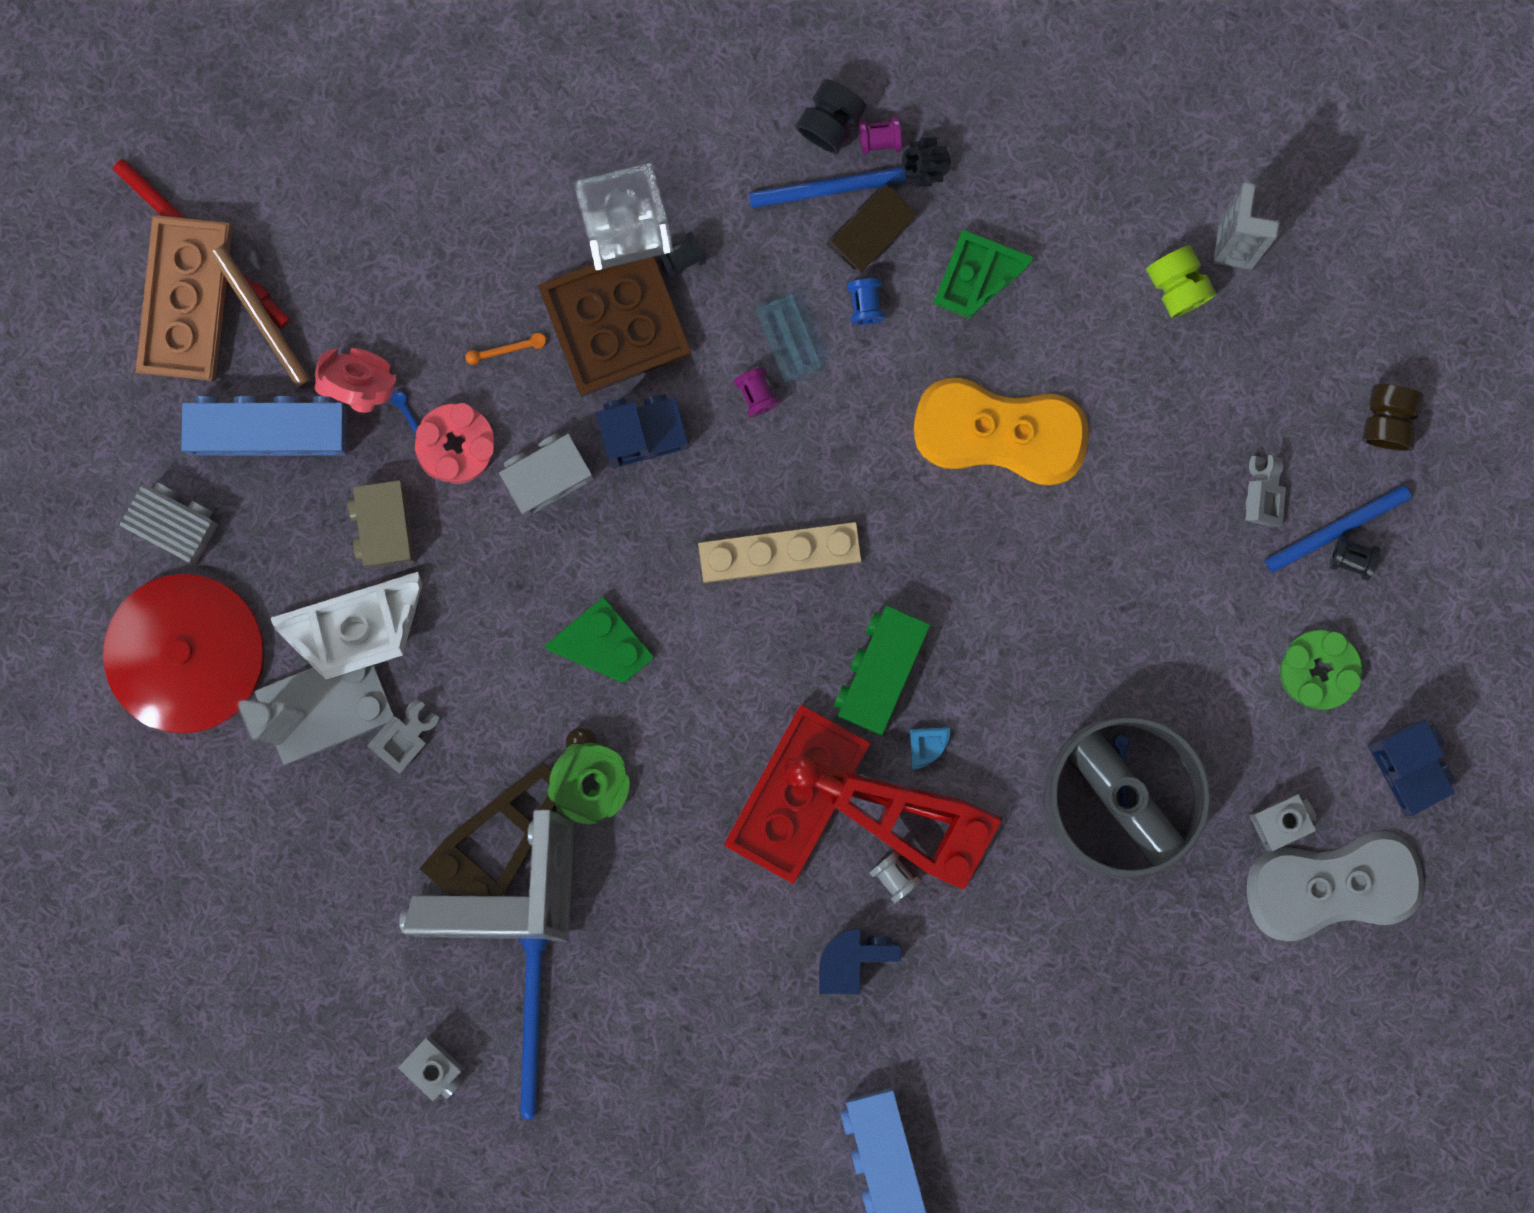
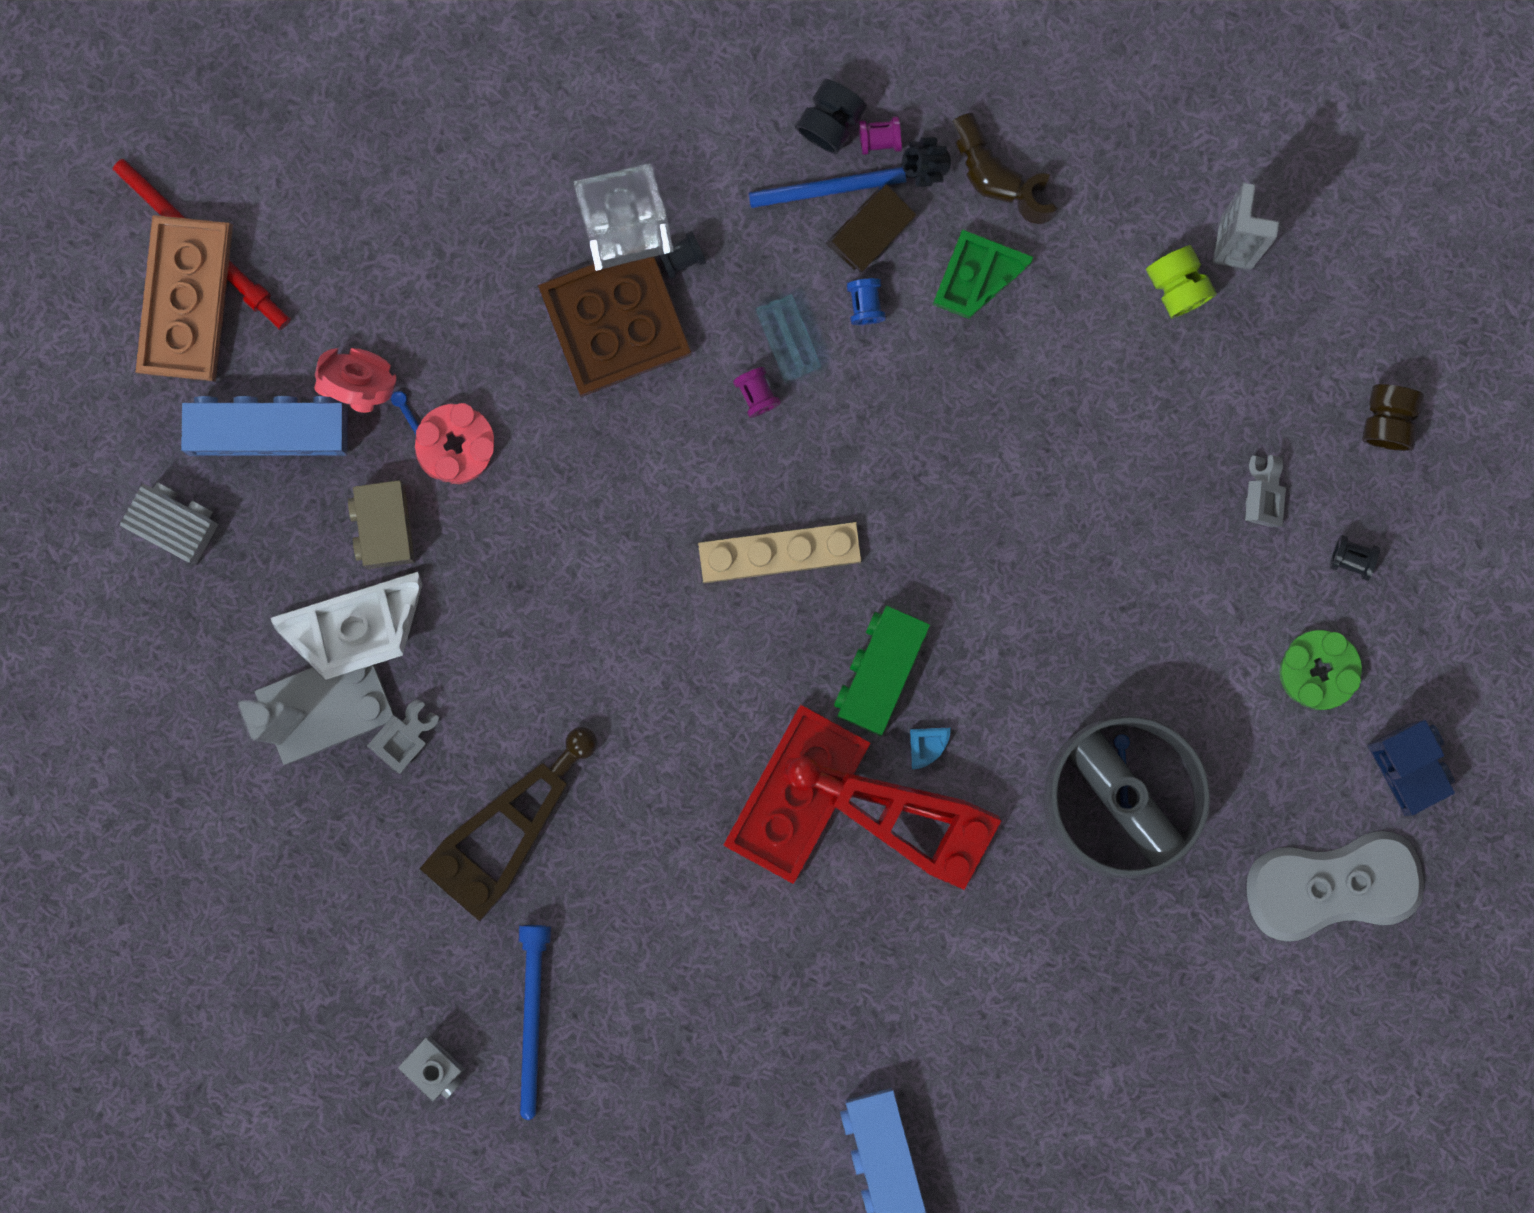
(183, 653): red dish -> none
(259, 315): medium nougat bar -> none
(536, 341): orange hinge -> none
(536, 916): light grey piece -> none
(545, 474): light grey brick -> none
(567, 786): bright green plate -> none
(602, 644): green wing -> none
(641, 432): dark blue brick -> none
(842, 957): dark blue brick -> none
(895, 877): light grey bush -> none
(996, 180): none -> dark brown piece
(1032, 435): light orange plate -> none
(1284, 822): light grey brick -> none
(1337, 528): blue bar -> none

